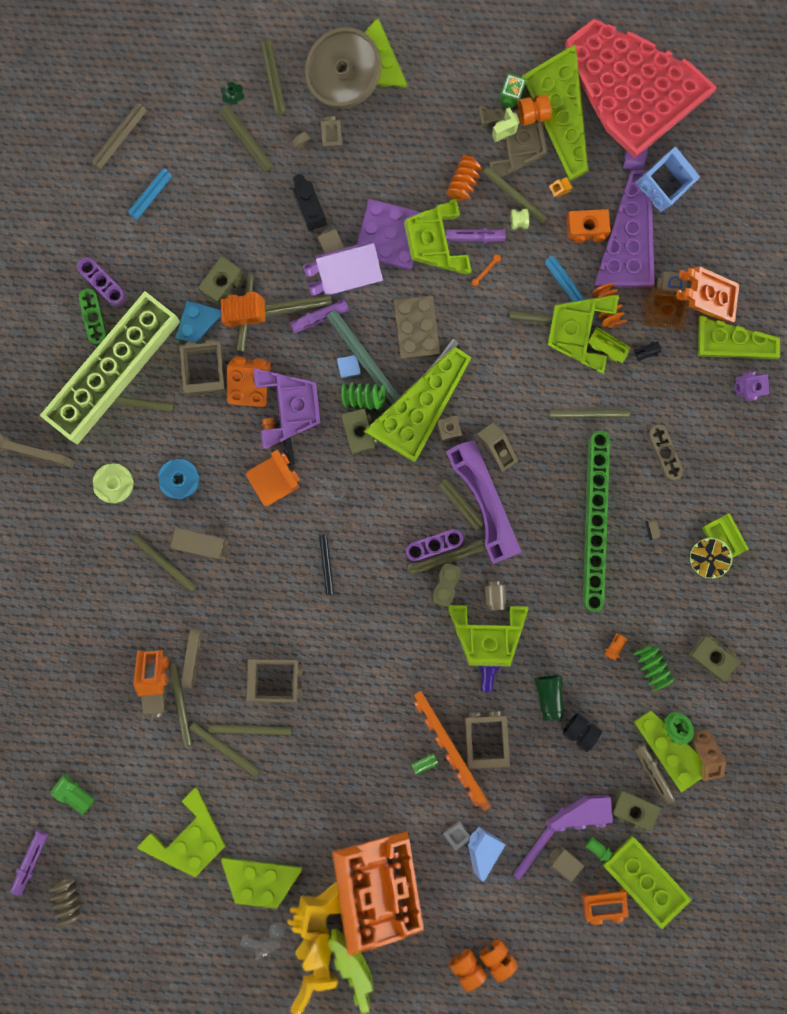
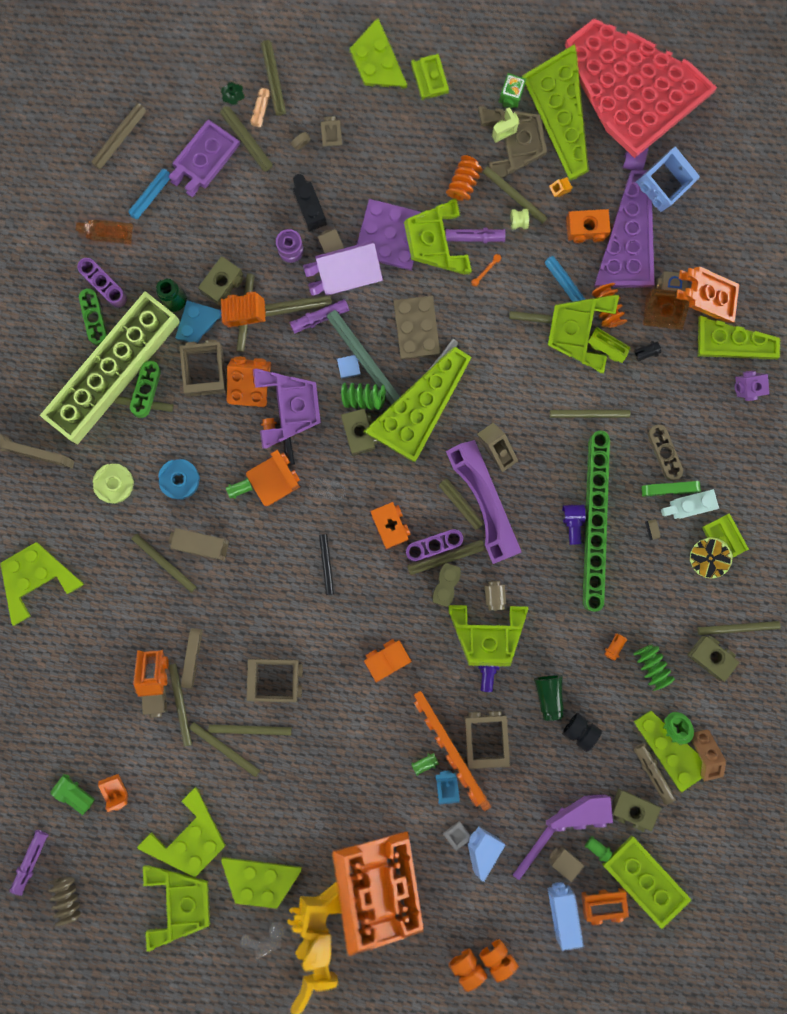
(29, 571): none -> lime wing
(106, 231): none -> clear orange hinge
(113, 792): none -> orange bracket
(154, 376): none -> bright green beam
(171, 295): none -> dark green plant
(186, 905): none -> lime wing
(203, 157): none -> medium lavender tile
(238, 488): none -> bright green pin
(260, 107): none -> light nougat axle
(289, 245): none -> medium lavender wheel
(343, 68): dark tan dish -> none
(353, 968): lime slope -> none
(382, 516): none -> orange brick
(387, 660): none -> orange brick
(430, 76): none -> lime plate
(447, 788): none -> dark azure bracket
(449, 429): dark tan brick -> none
(536, 109): orange wheel -> none
(565, 916): none -> light blue window
(574, 517): none -> dark purple pin
(666, 488): none -> bright green beam
(692, 505): none -> light aqua hinge
(739, 628): none -> olive bar

